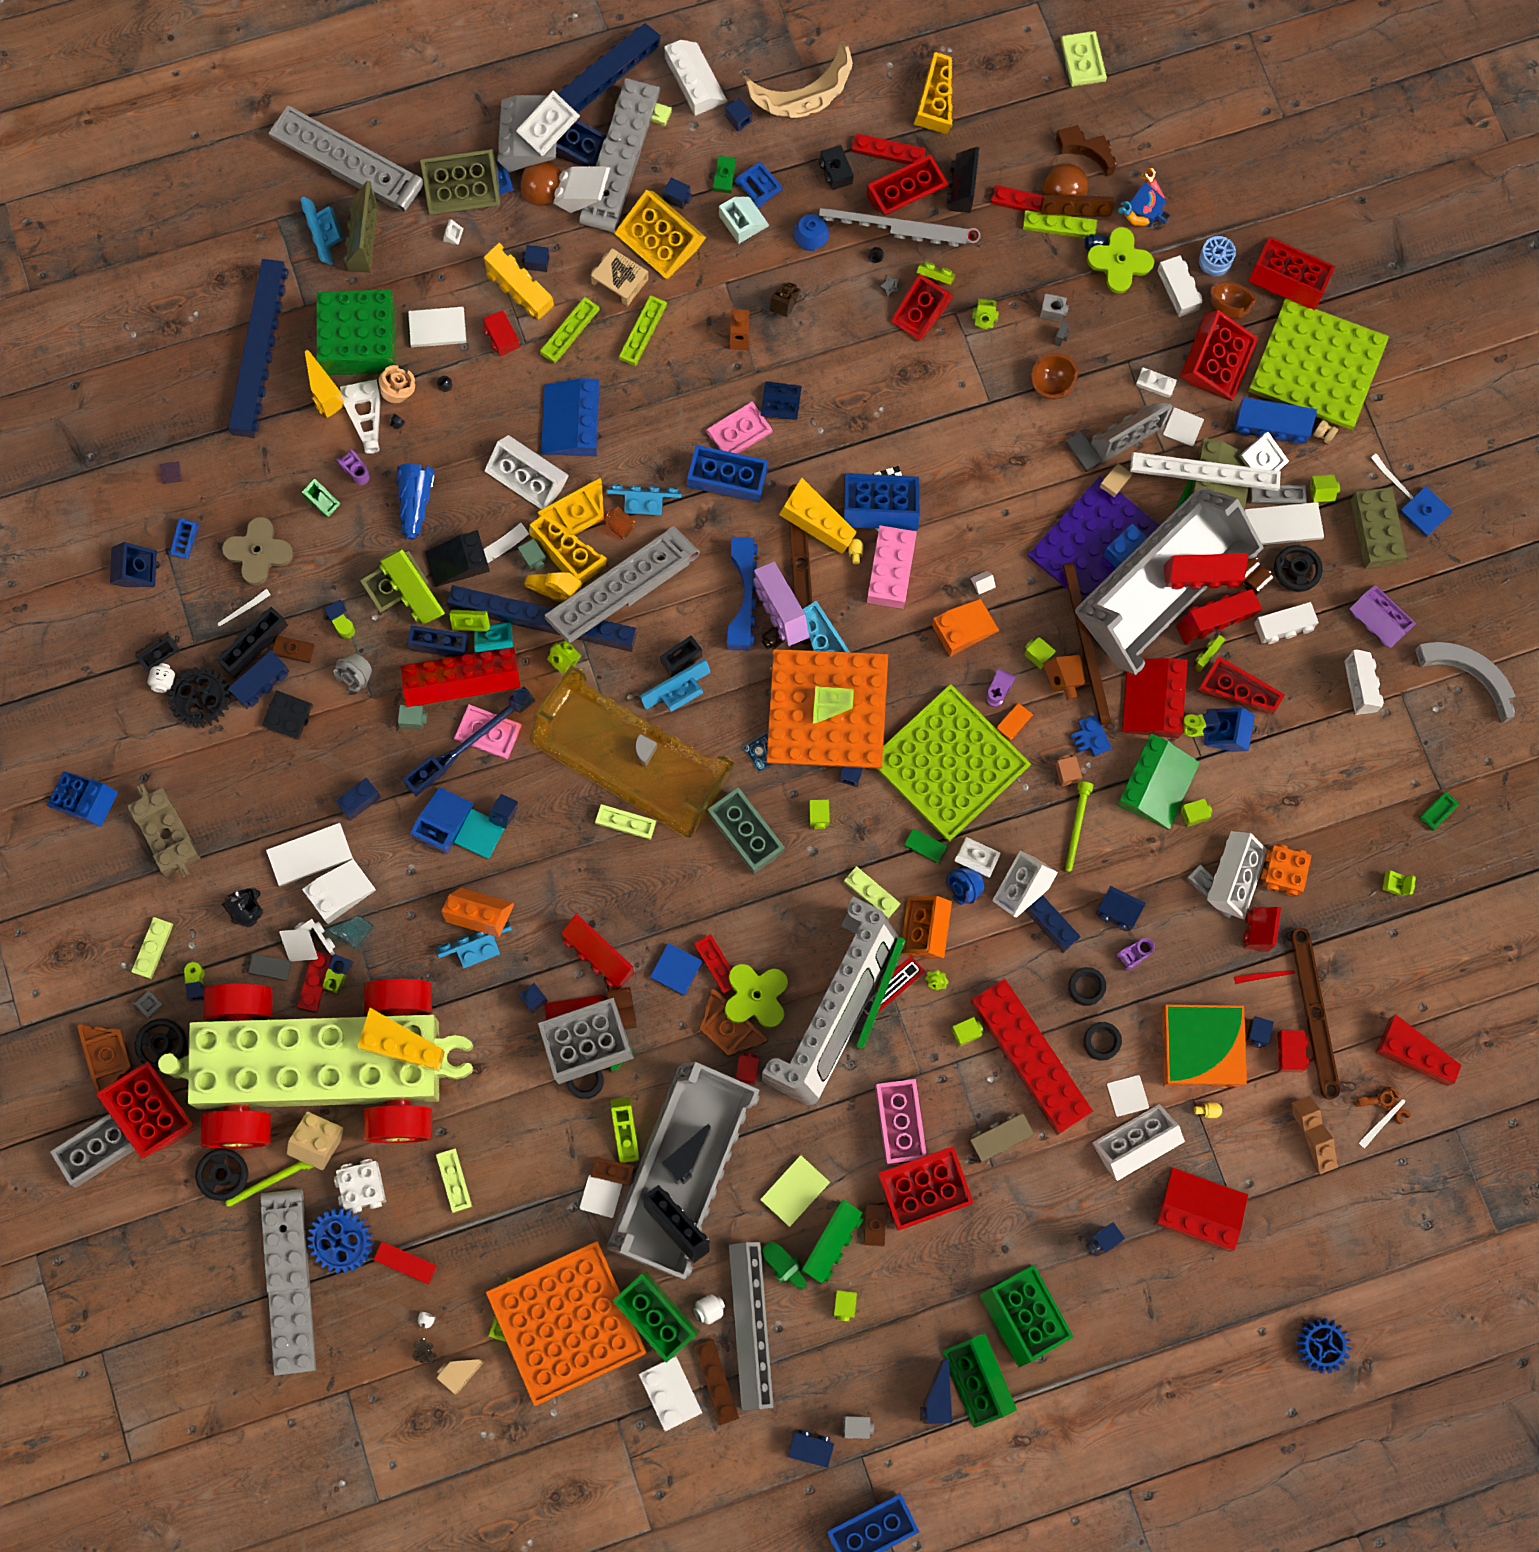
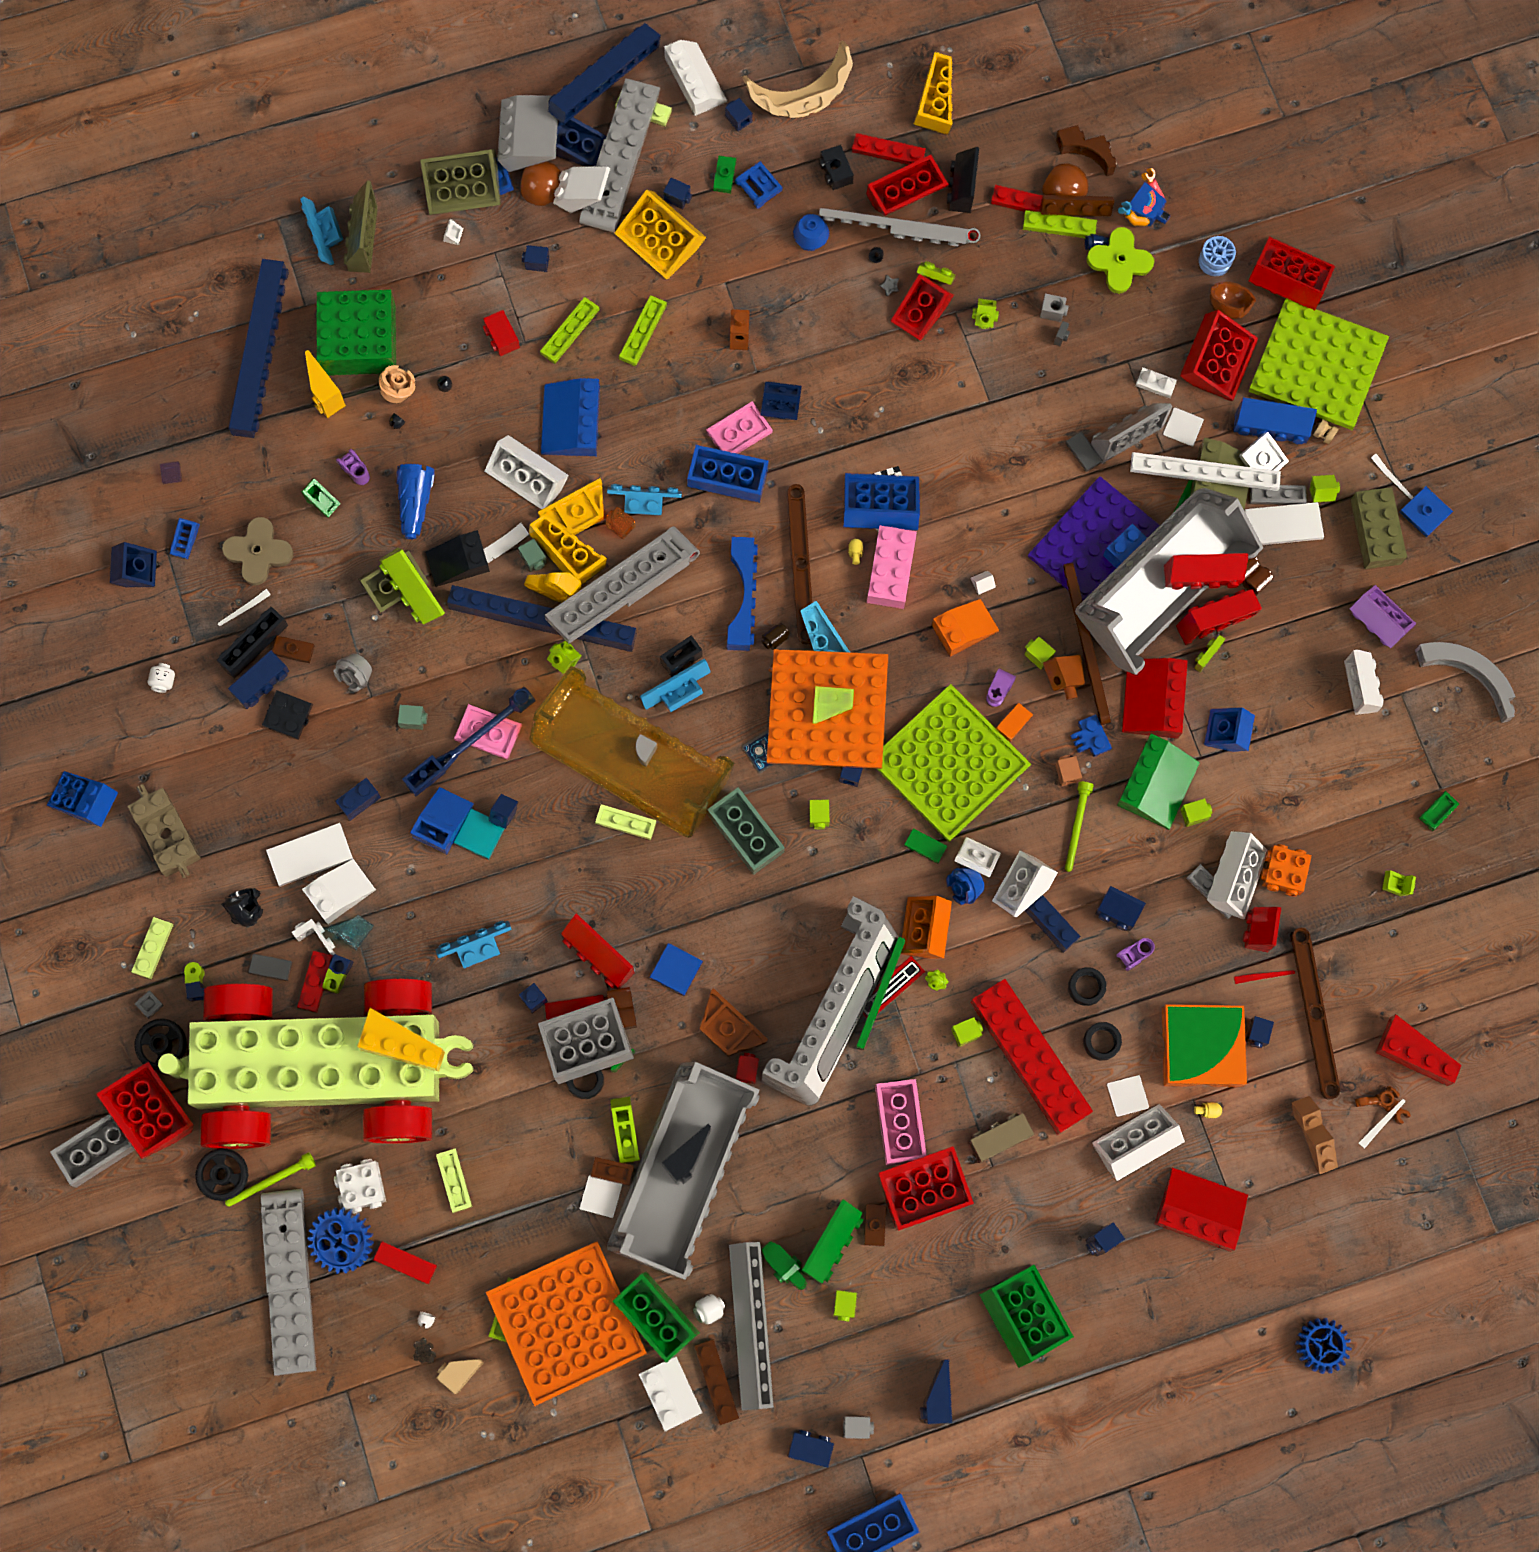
(105, 1055): dark orange wing -> none
(157, 651): black brick -> none
(183, 704): black gear -> none
(298, 945): white sticker -> none
(314, 1140): tan brick -> none
(342, 625): leg -> none
(346, 158): light grey hinge -> none
(362, 393): white plate -> none
(437, 327): white tile -> none
(437, 641): dark blue brick -> none
(460, 677): red brick -> none
(469, 620): lime plate -> none
(477, 911): orange slope -> none
(497, 637): teal tile -> none
(517, 282): yellow wedge -> none
(547, 123): white tile -> none
(620, 275): tan panel -> none
(676, 1223): black brick -> none
(715, 962): red plate -> none
(742, 218): light aqua slope -> none
(745, 1005): lime plant -> none
(781, 604): lavender brick -> none
(784, 299): dark brown slope -> none
(795, 1191): yellowish green tile -> none
(815, 516): yellow wedge -> none
(872, 892): yellowish green plate -> none
(979, 1380): green slope -> none
(1054, 375): dark orange cylinder -> none
(1083, 58): yellowish green tile -> none
(1116, 480): tan slope -> none
(1180, 286): white brick -> none
(1201, 724): leg -> none
(1239, 687): red wedge -> none
(1286, 623): white brick -> none
(1292, 1051): red brick -> none
(1310, 557): black wheel -> none

